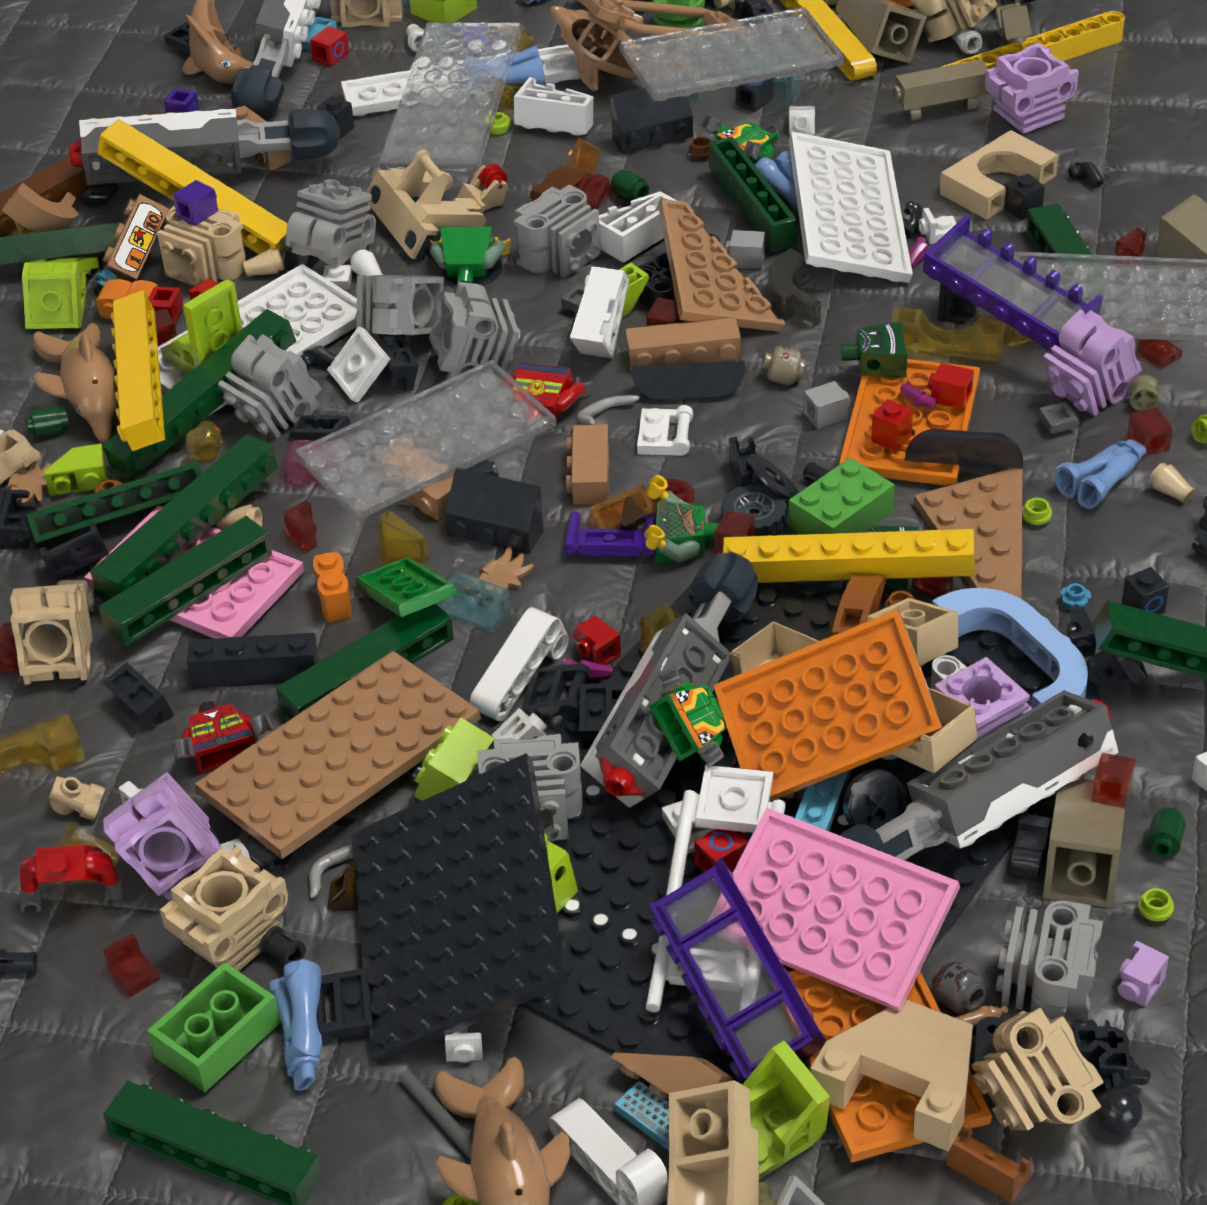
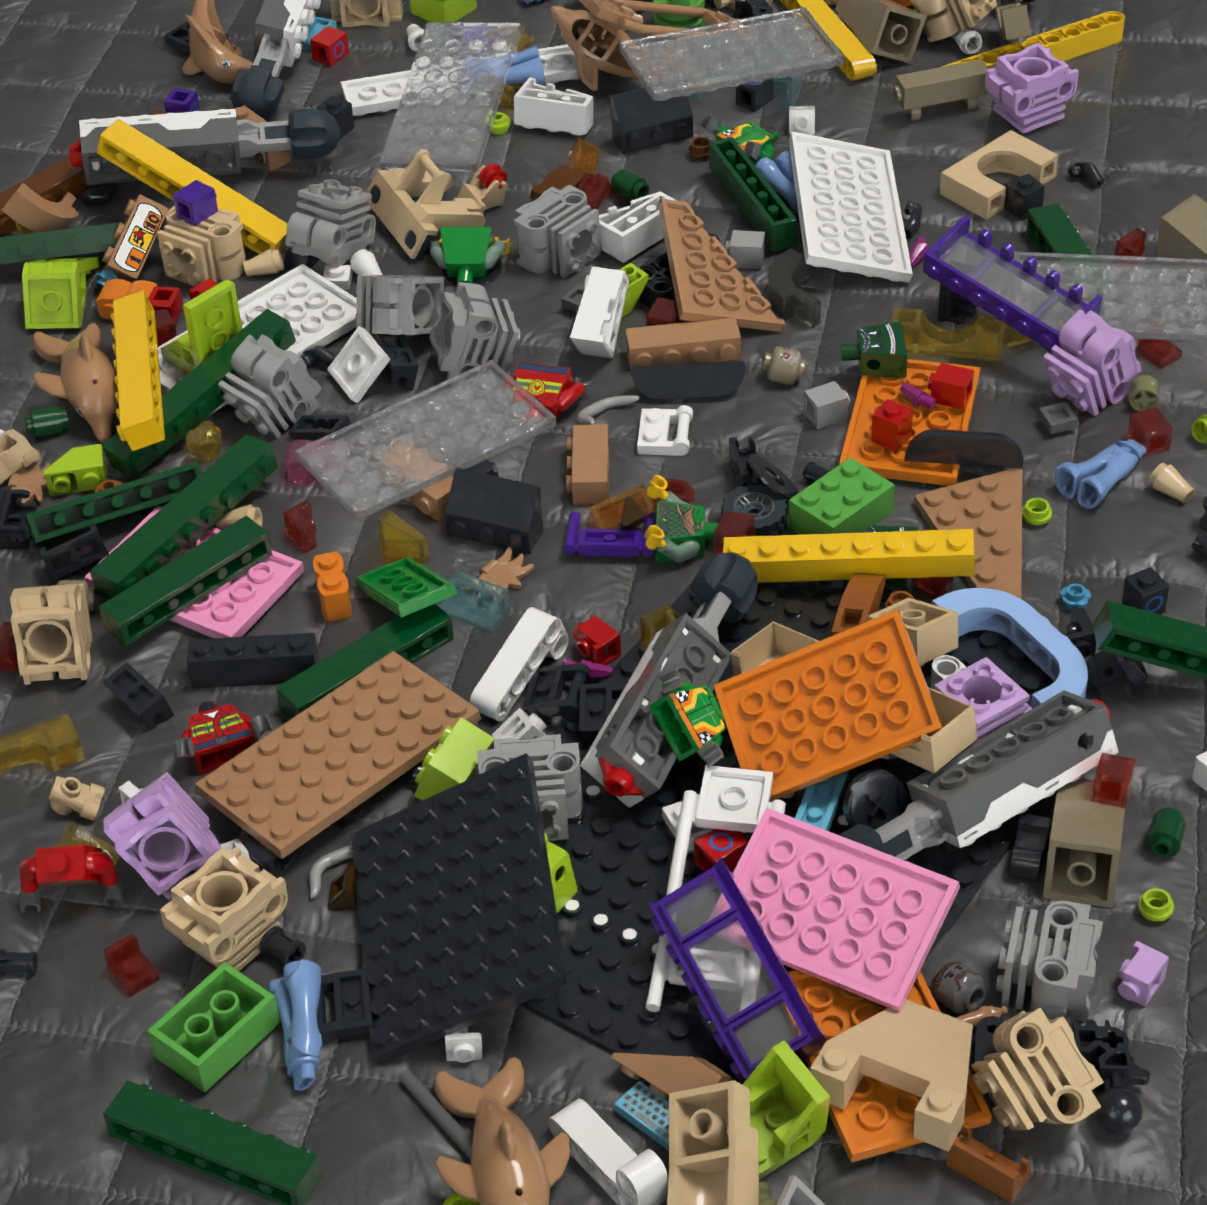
(934, 228): white bracket -> none

